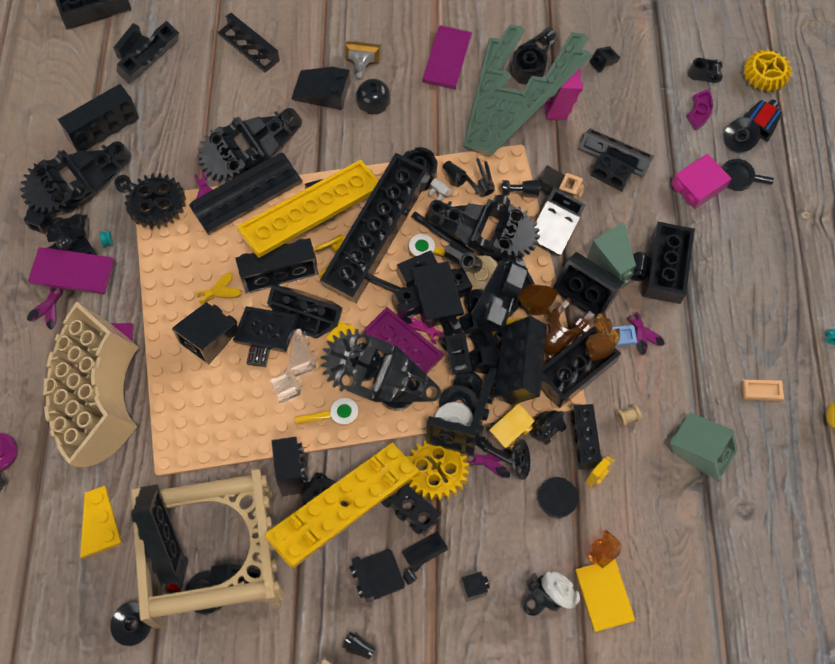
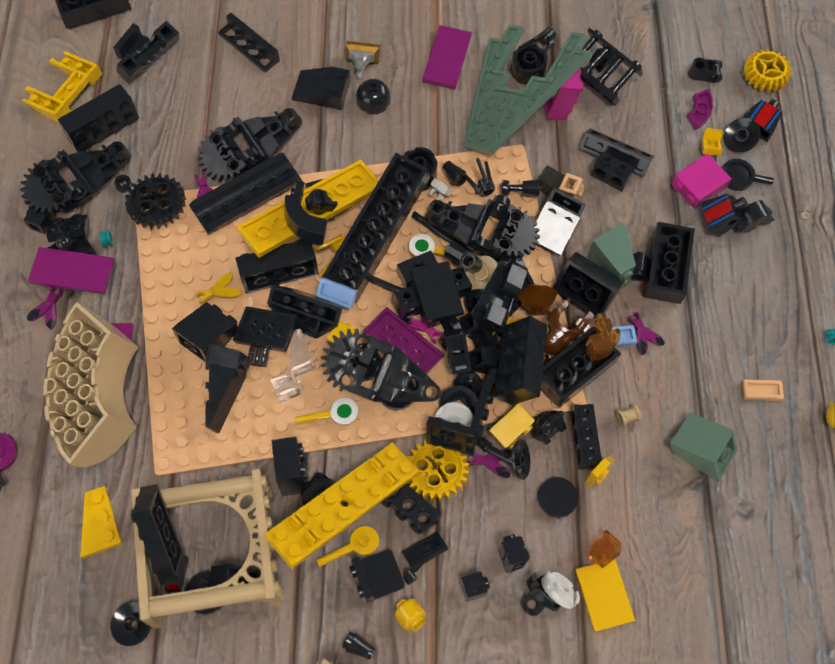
(81, 73): none -> yellow wedge
(226, 377): none -> black wedge
(302, 224): none -> black arch
(320, 202): none -> black piece
(336, 293): none -> light blue tile
(362, 541): none -> yellow piece
(410, 615): none -> yellow head
(513, 553): none -> black brick
(598, 83): none -> black fence
(712, 142): none -> yellow bracket
(723, 213): none -> black torso
(753, 215): none -> black brick

